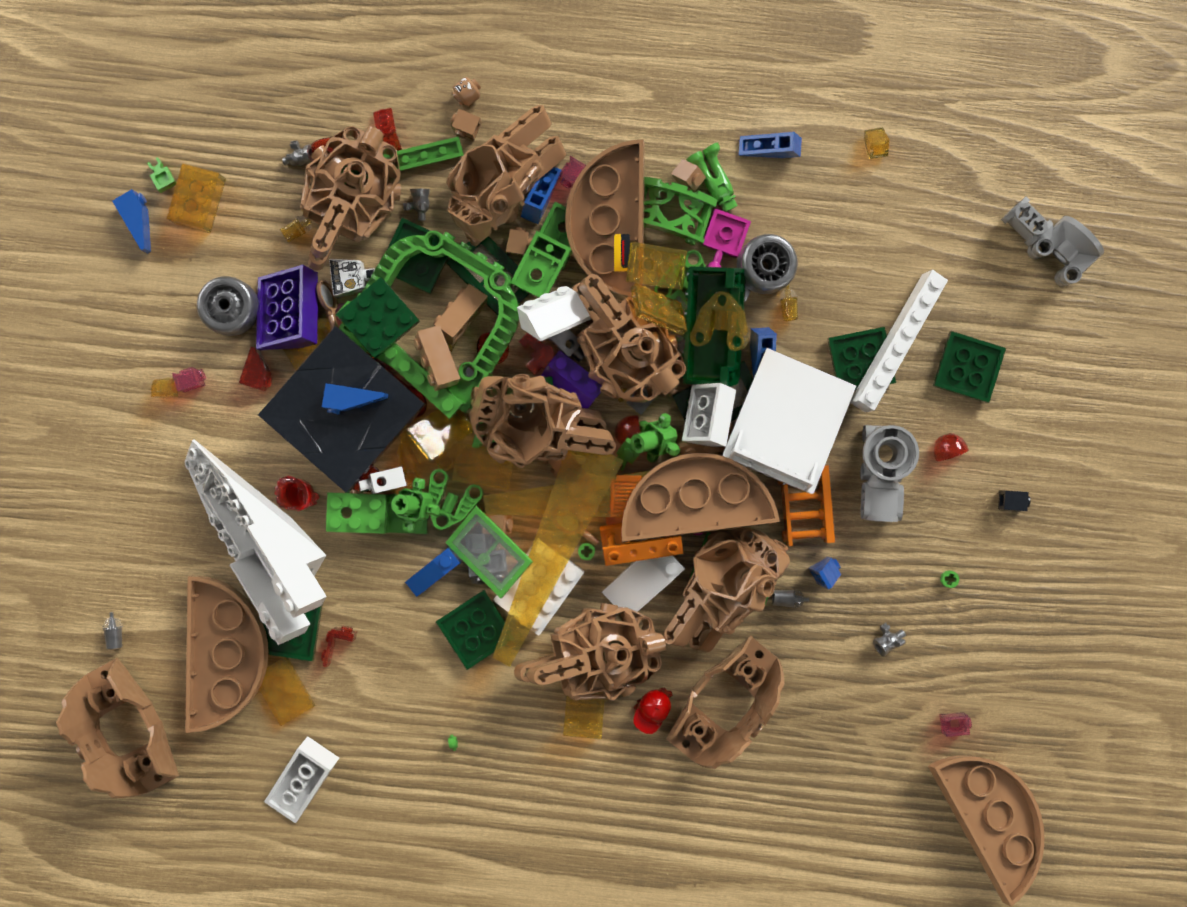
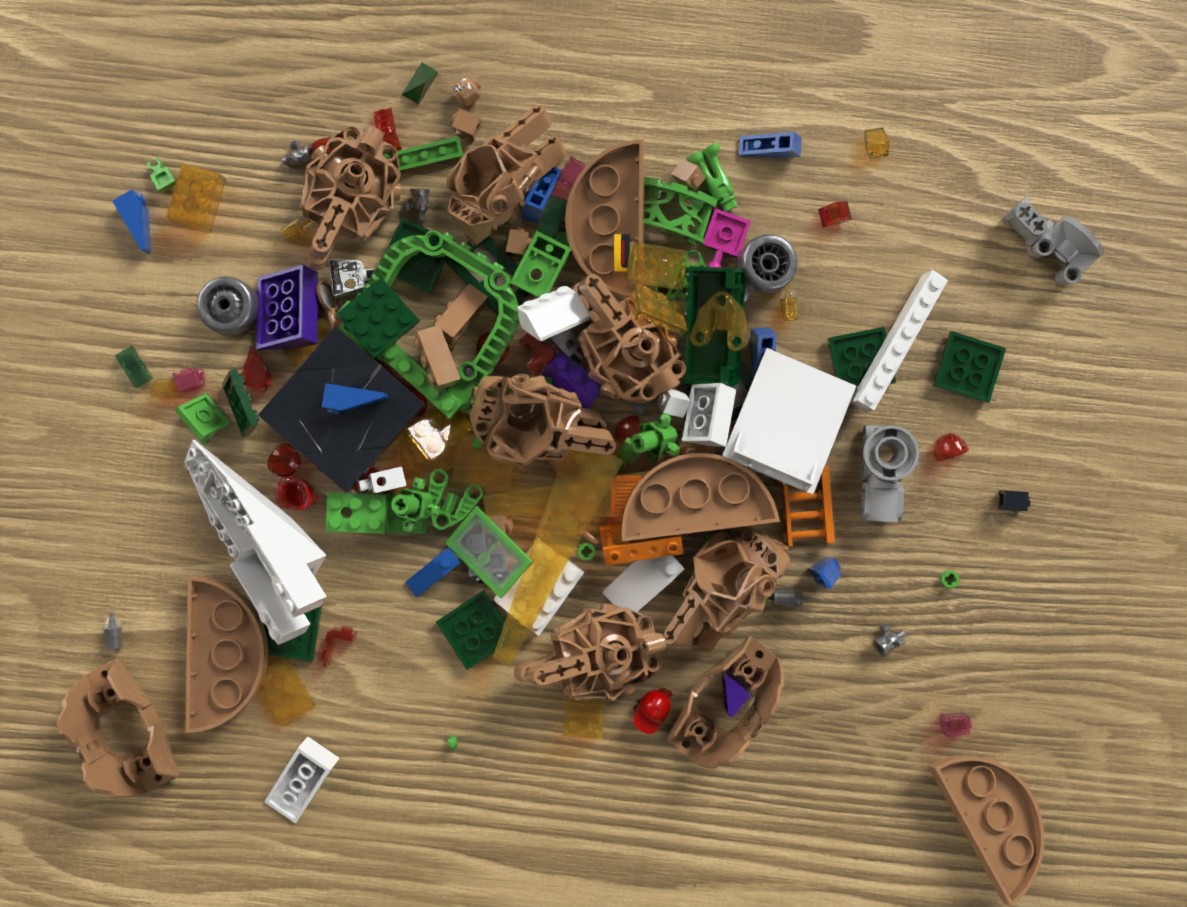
(134, 366): none -> clear green plate
(203, 417): none -> bright green bracket
(239, 402): none -> dark green plate
(284, 460): none -> clear red helmet
(420, 83): none -> dark green slope
(552, 216): none -> clear green plate
(673, 403): none -> white brick
(734, 694): none -> dark purple slope
(835, 214): none -> clear red brick

